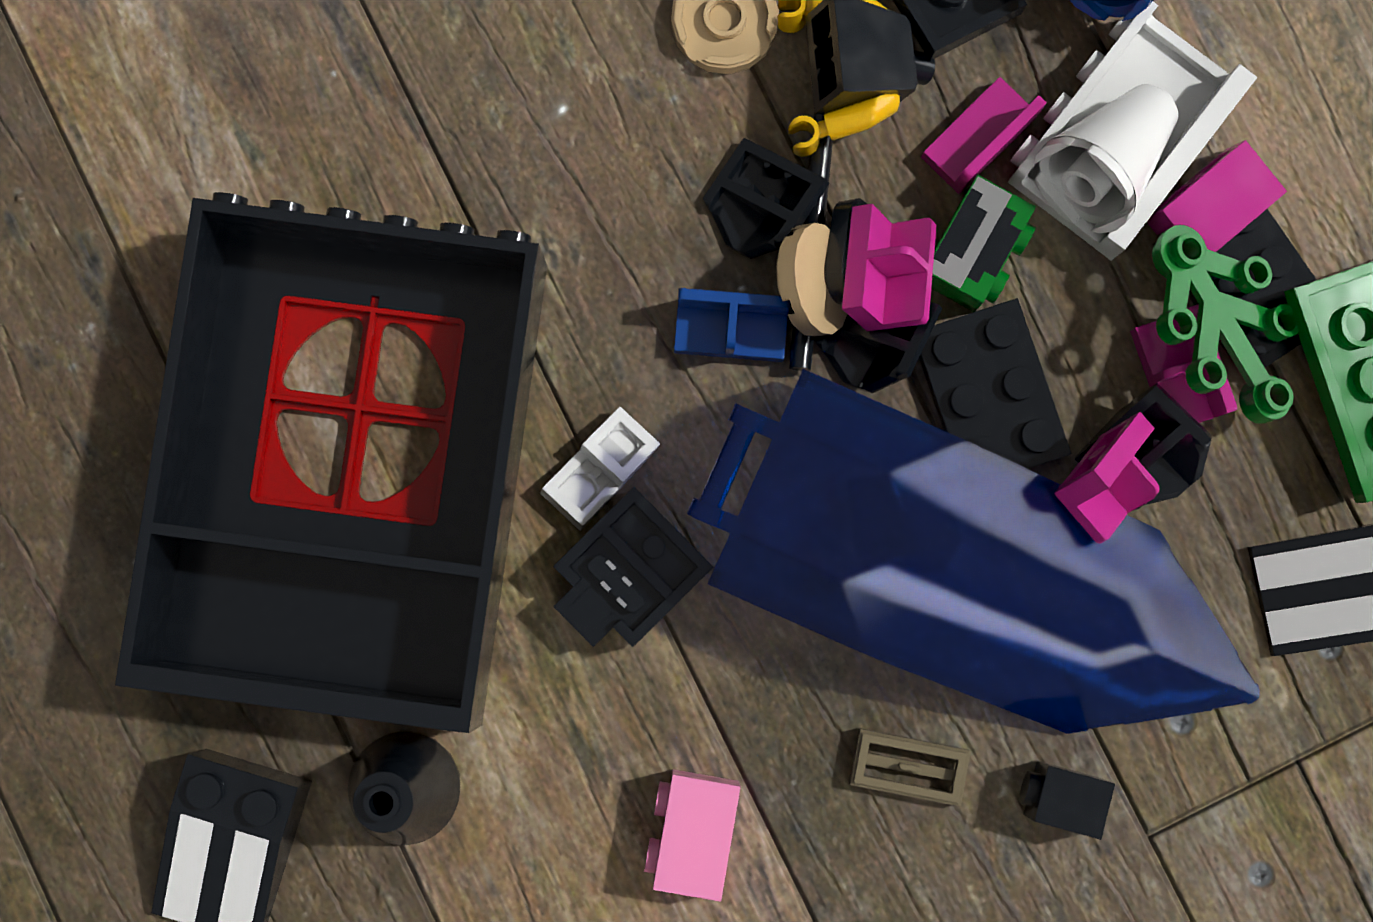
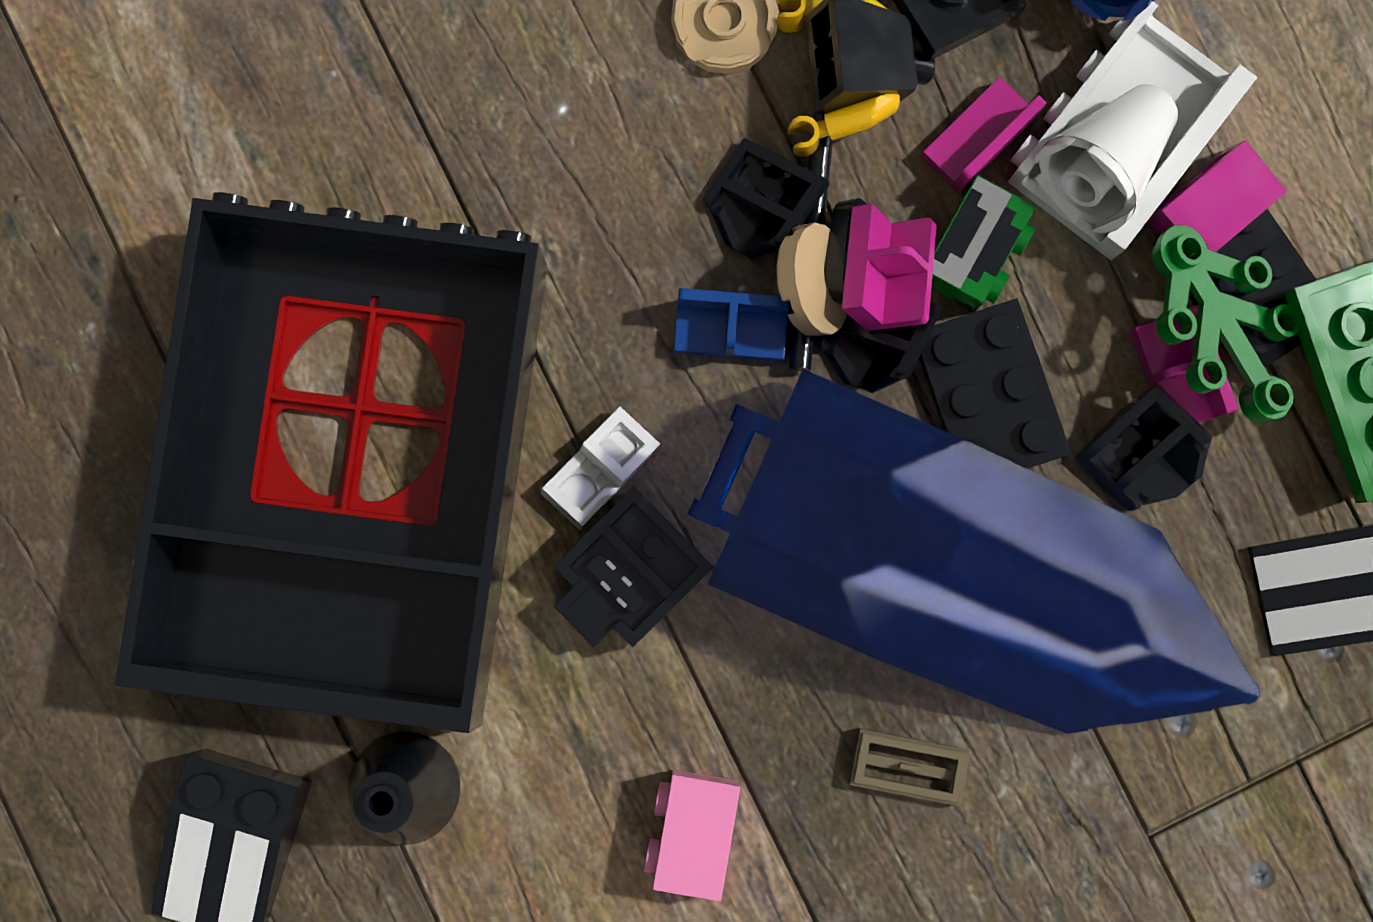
(1066, 799): black brick -> none
(1110, 480): dark pink panel -> none

